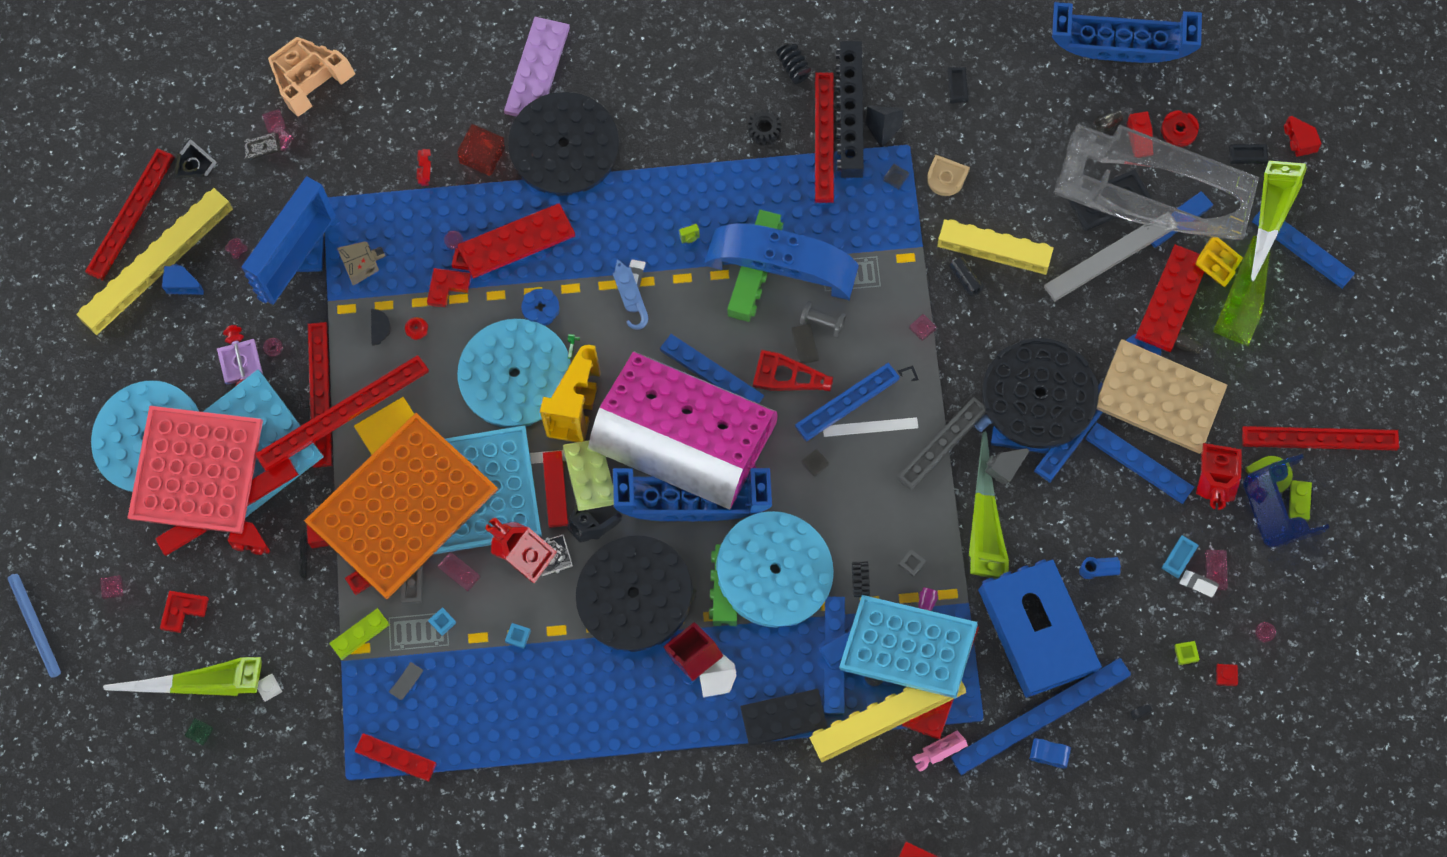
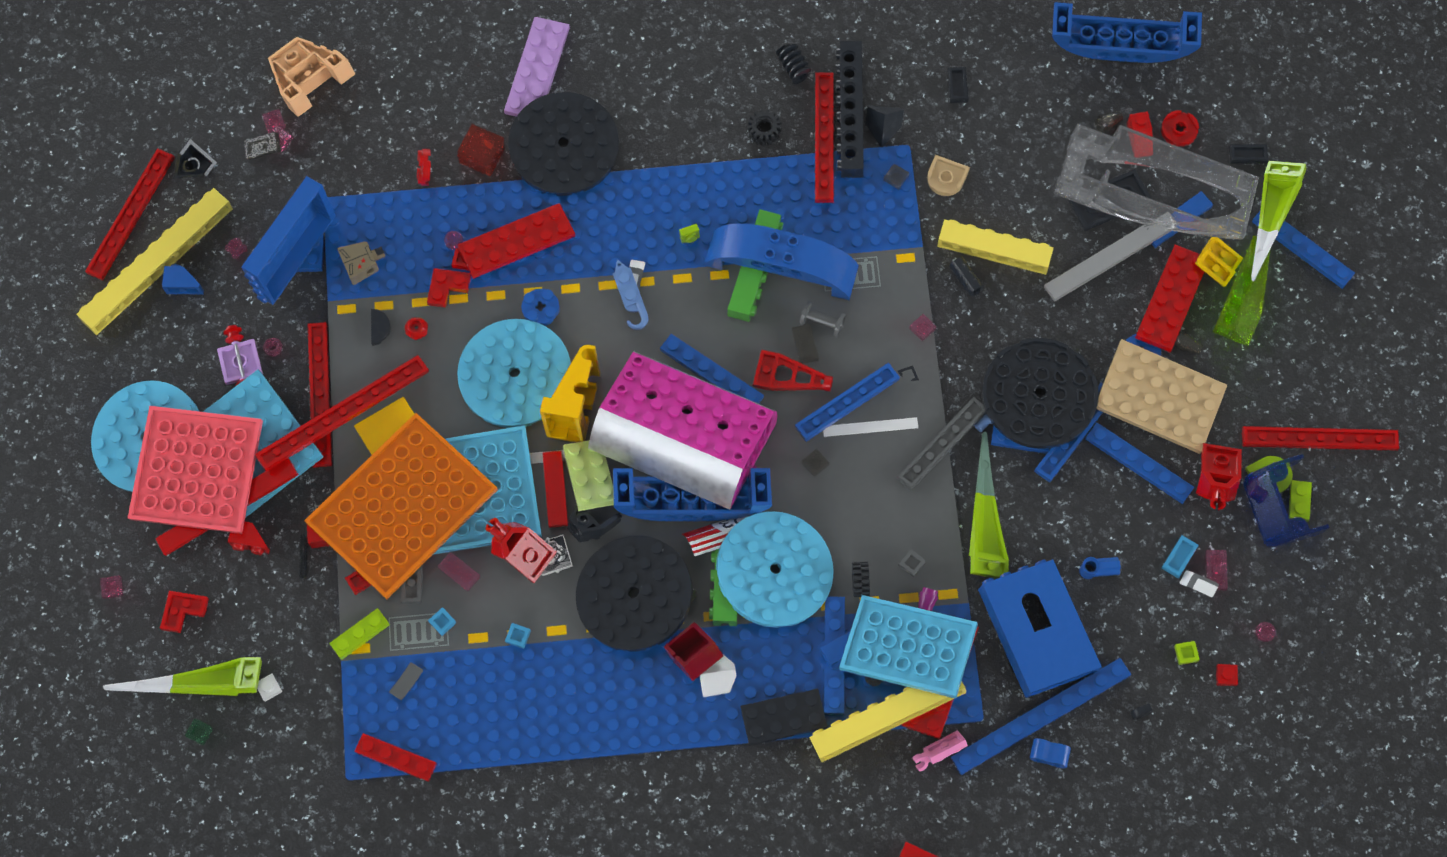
(34, 625): medium blue axle -> none
(571, 338): green piece -> none
(710, 536): none -> sticker
(1005, 465): dark grey slope -> none
(1302, 136): red slope -> none

